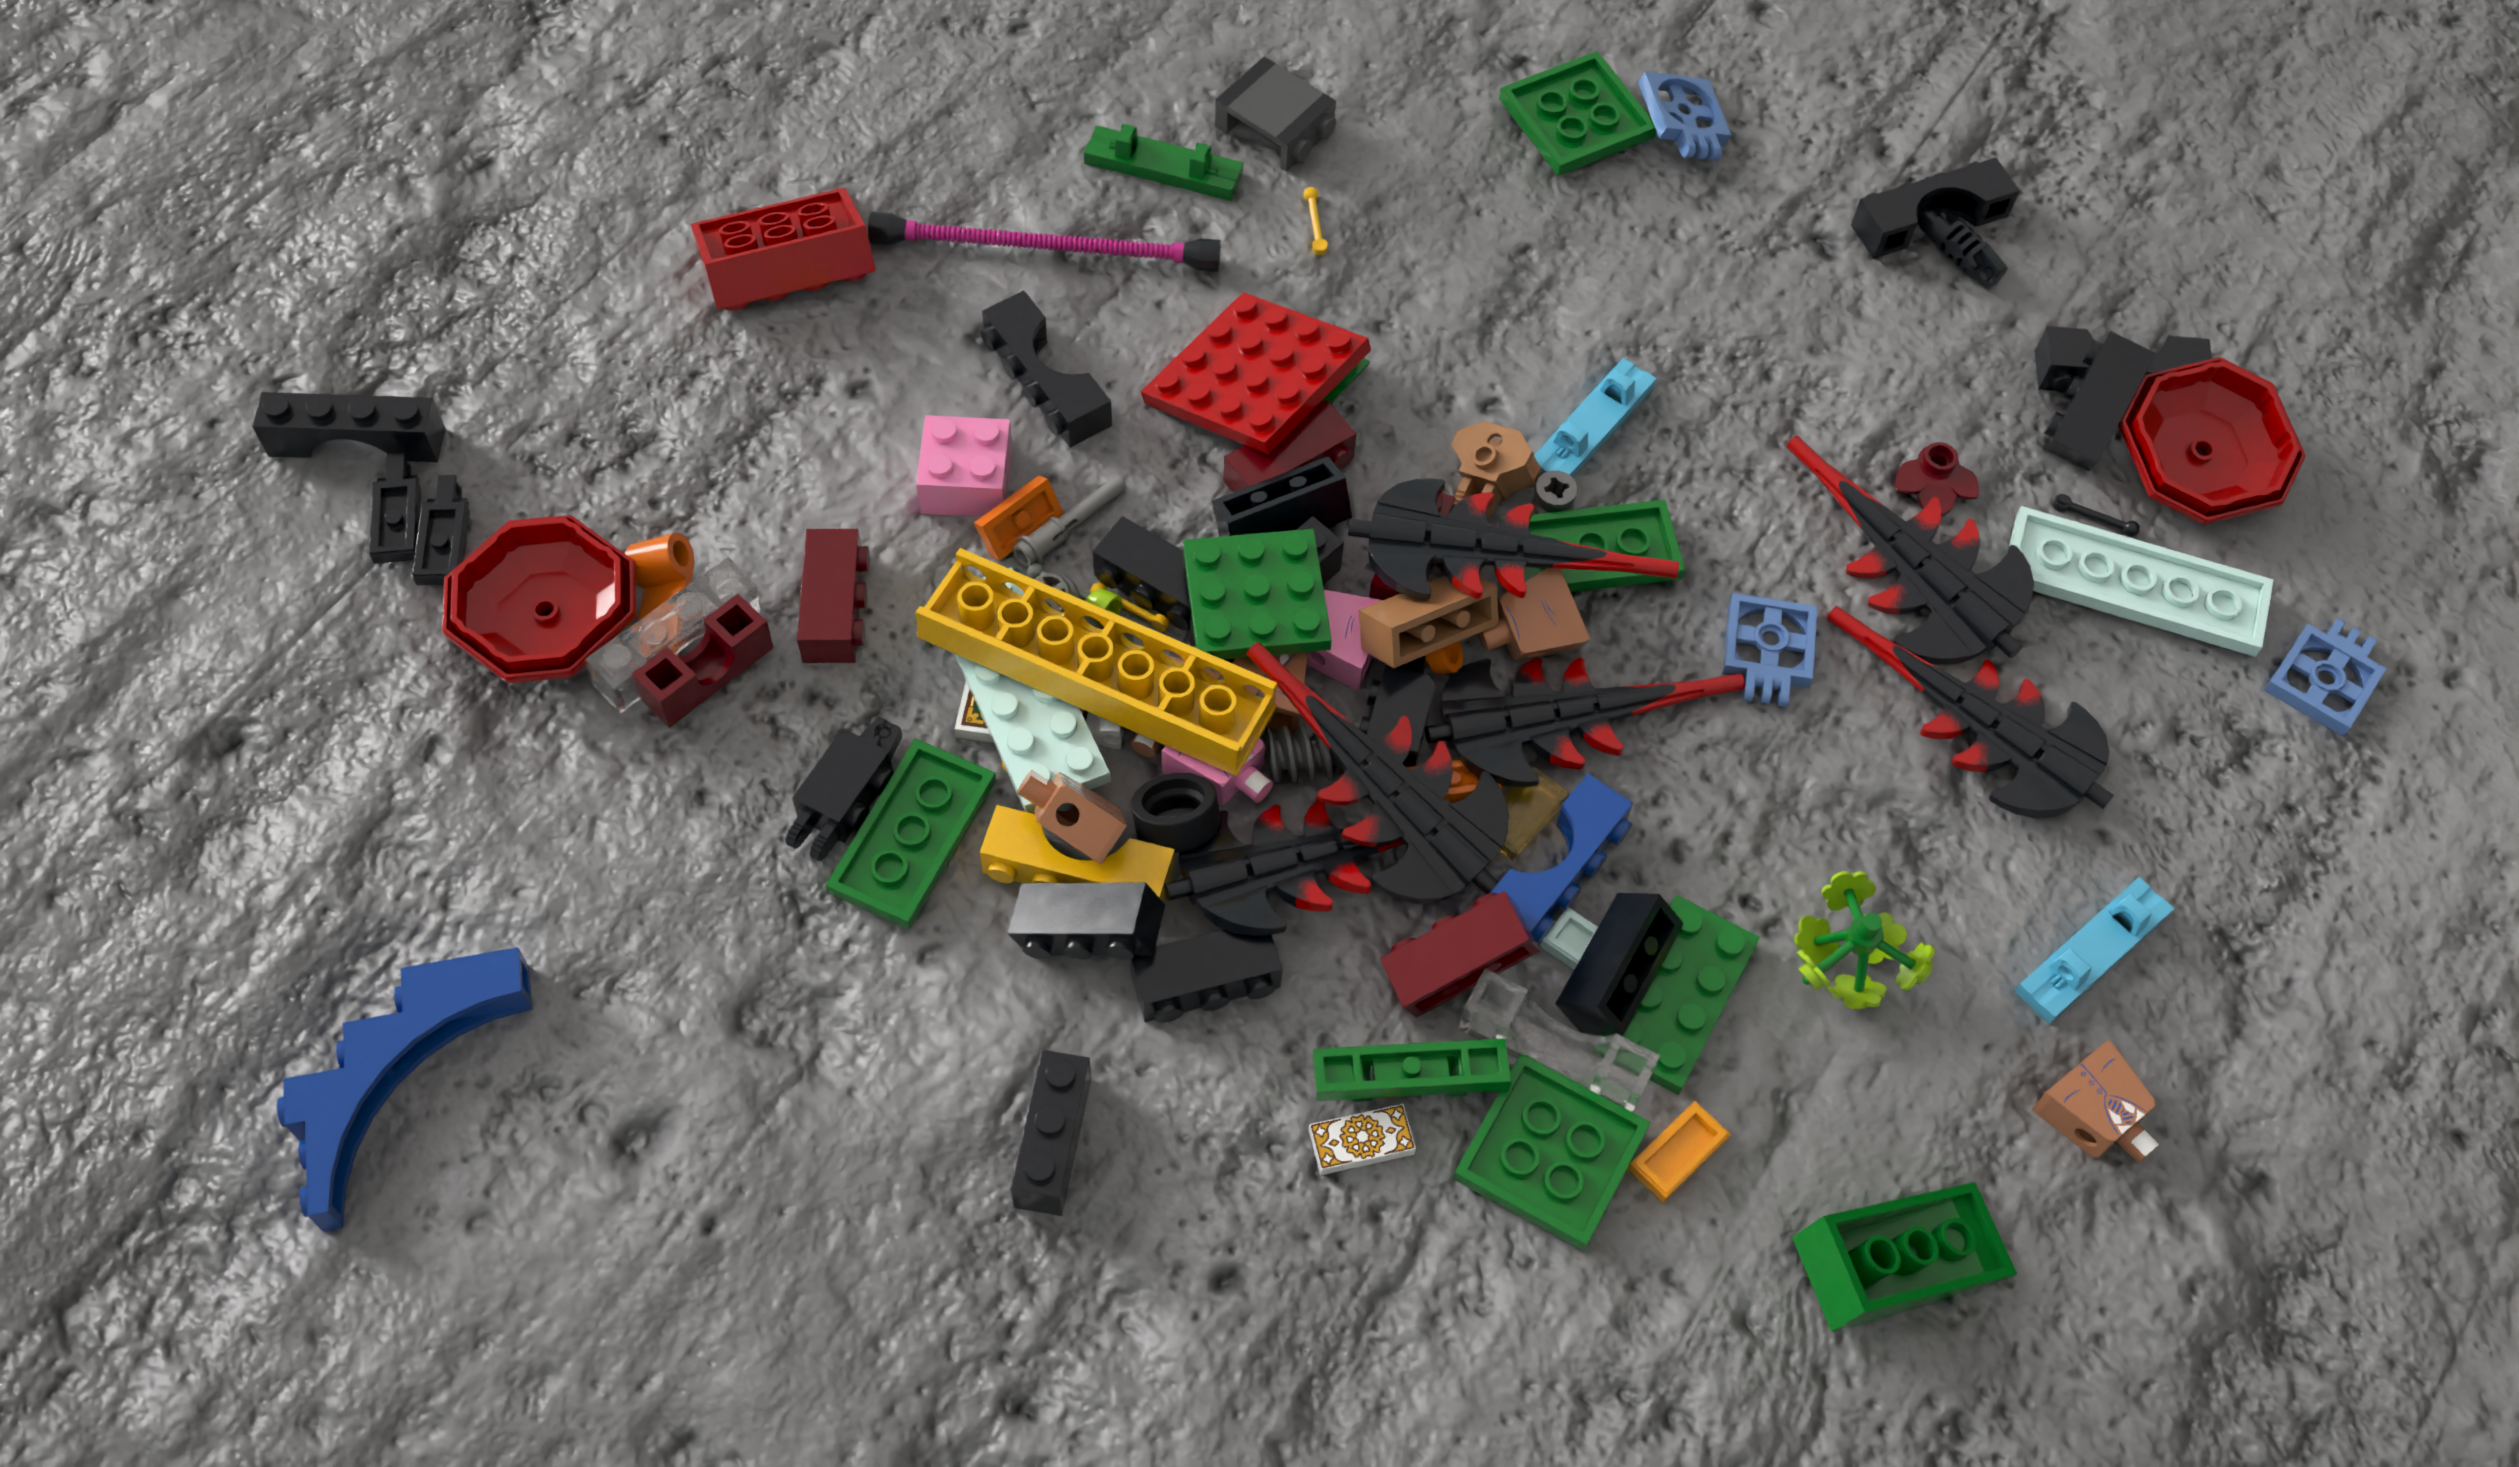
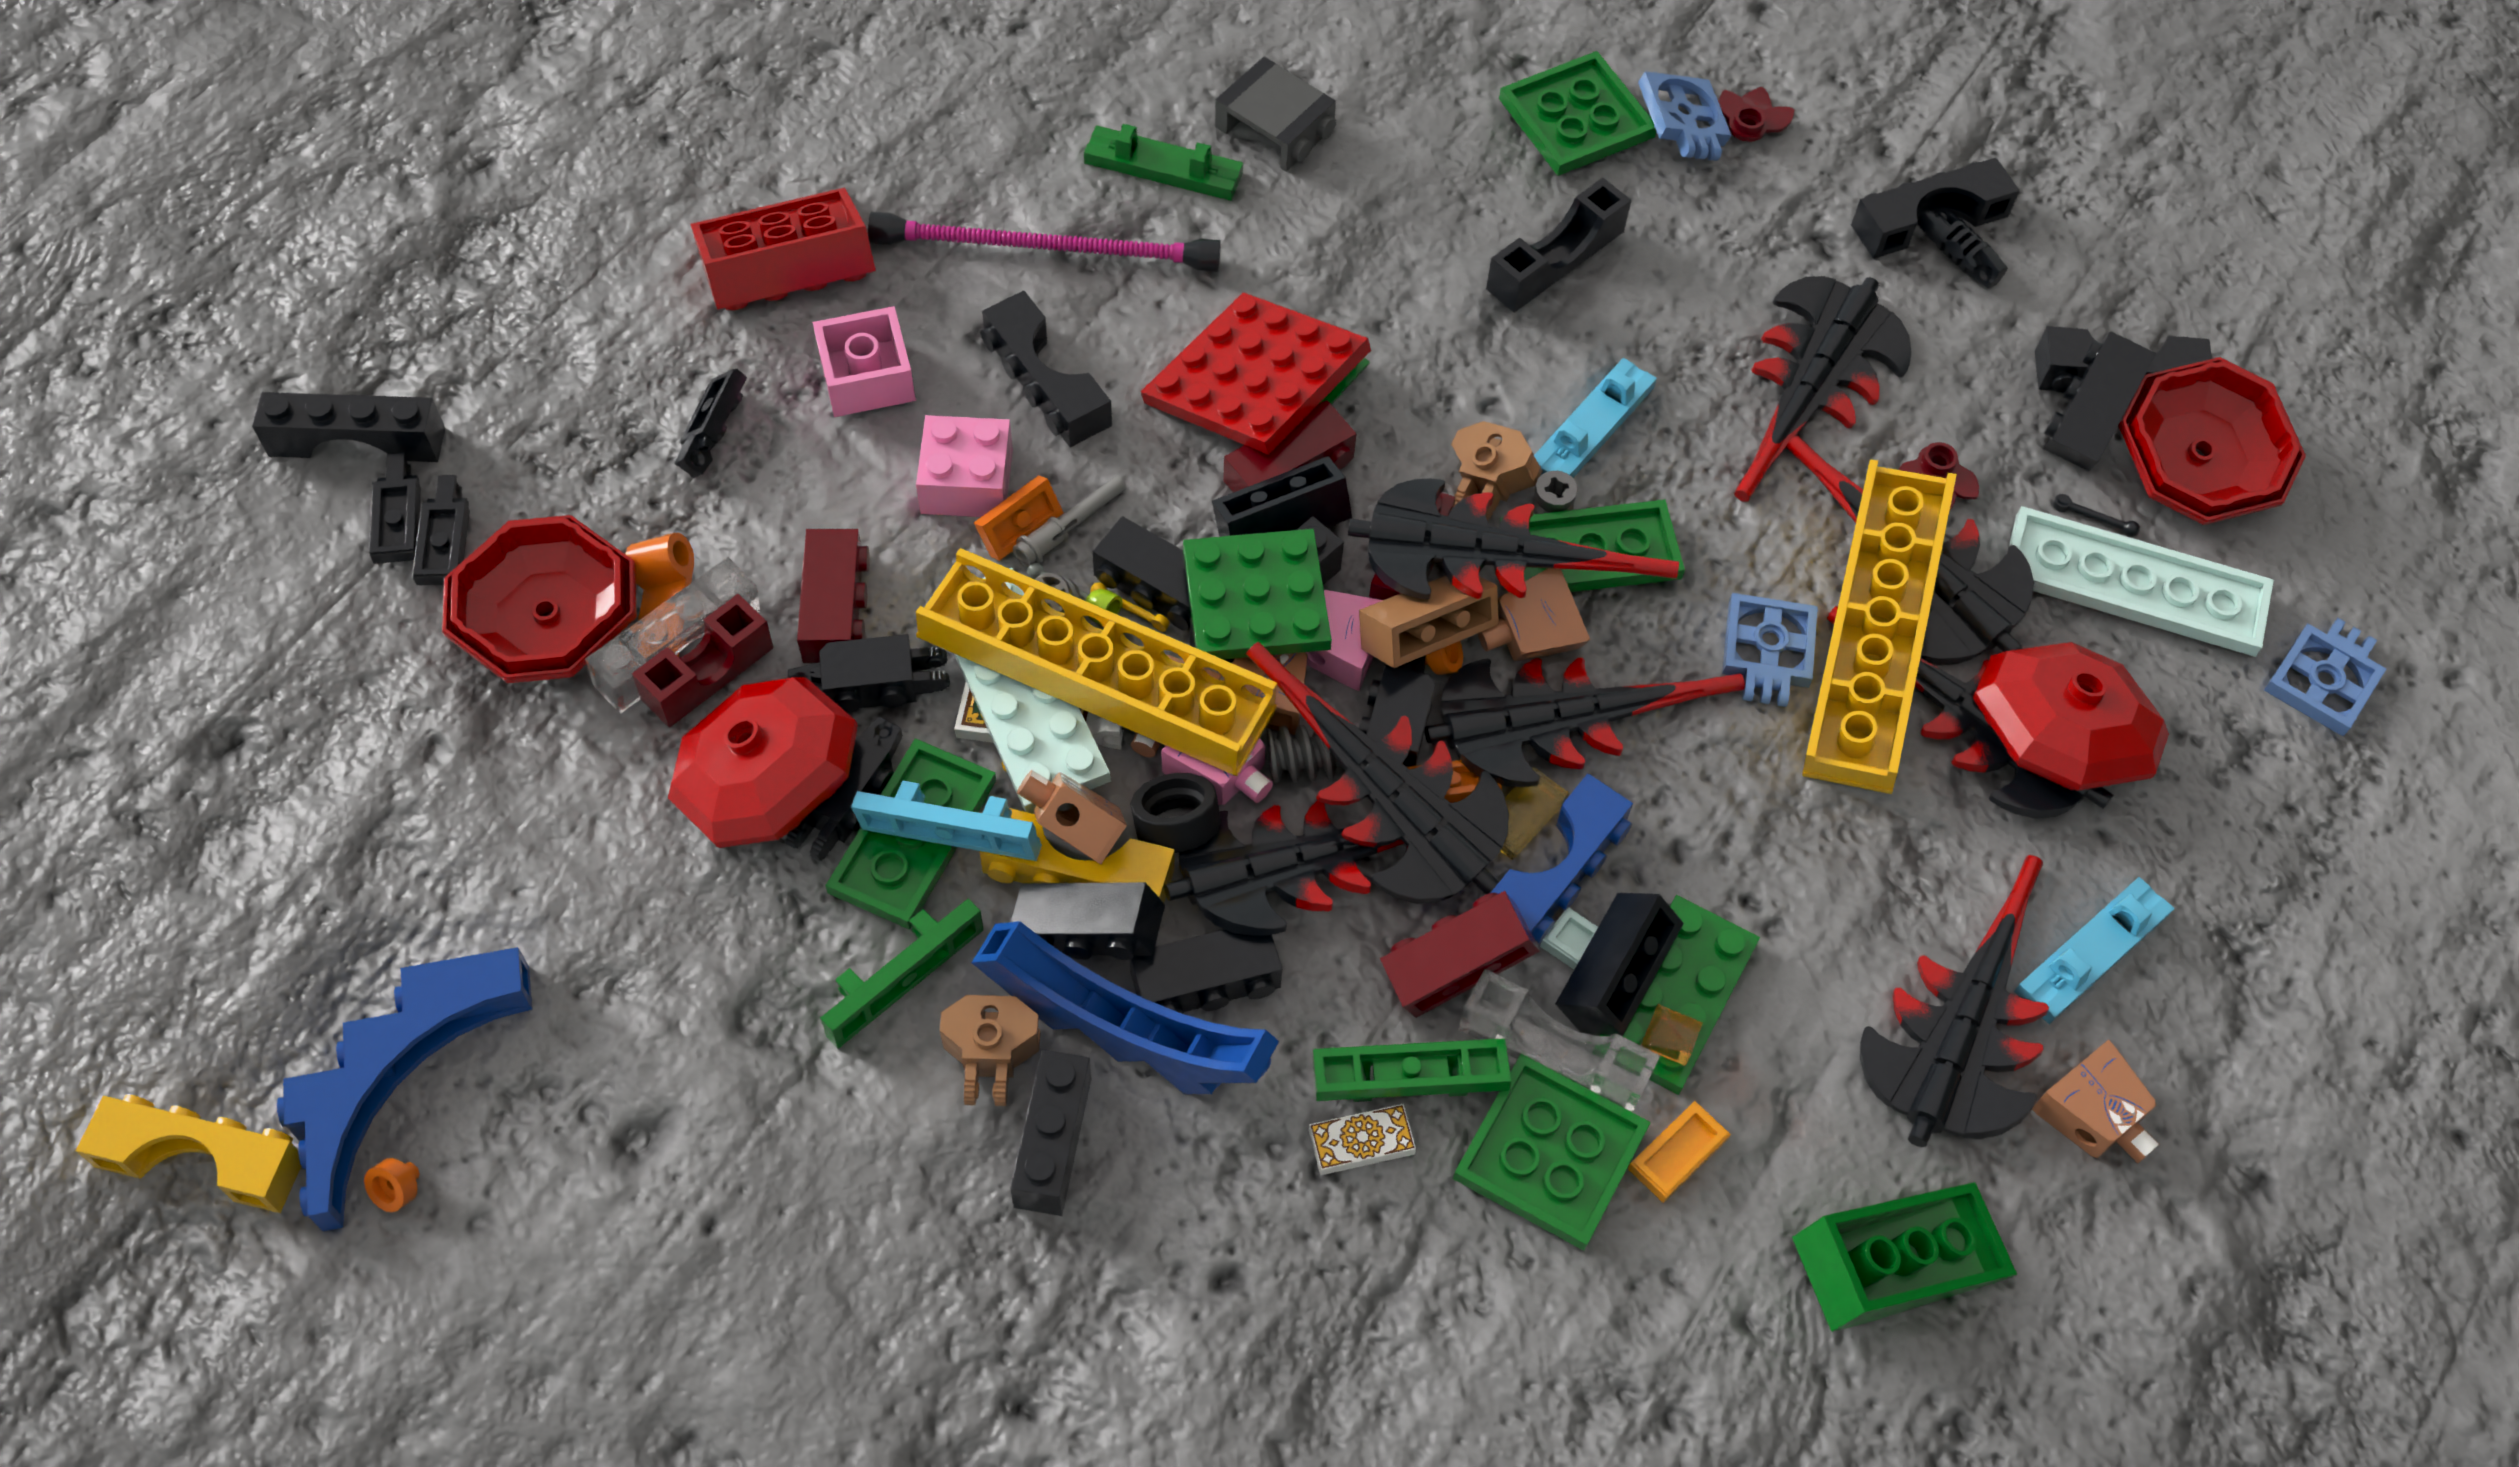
(135, 1137): none -> yellow arch
(392, 1184): none -> orange tile
(708, 422): none -> black hinge
(762, 761): none -> red rock
(864, 361): none -> bright pink brick
(869, 999): none -> green hinge
(875, 672): none -> black hinge
(912, 818): none -> medium azure hinge
(989, 1041): none -> medium nougat hinge
(1129, 1028): none -> blue arch
(1319, 245): yellow hinge -> none
(1527, 270): none -> black arch
(1671, 1034): none -> clear orange slope
(1753, 114): none -> dark red plate
(1829, 353): none -> black animal
(1868, 936): lime plant -> none
(1879, 629): none -> yellow tile
(1944, 1078): none -> black animal
(2071, 716): none -> red rock

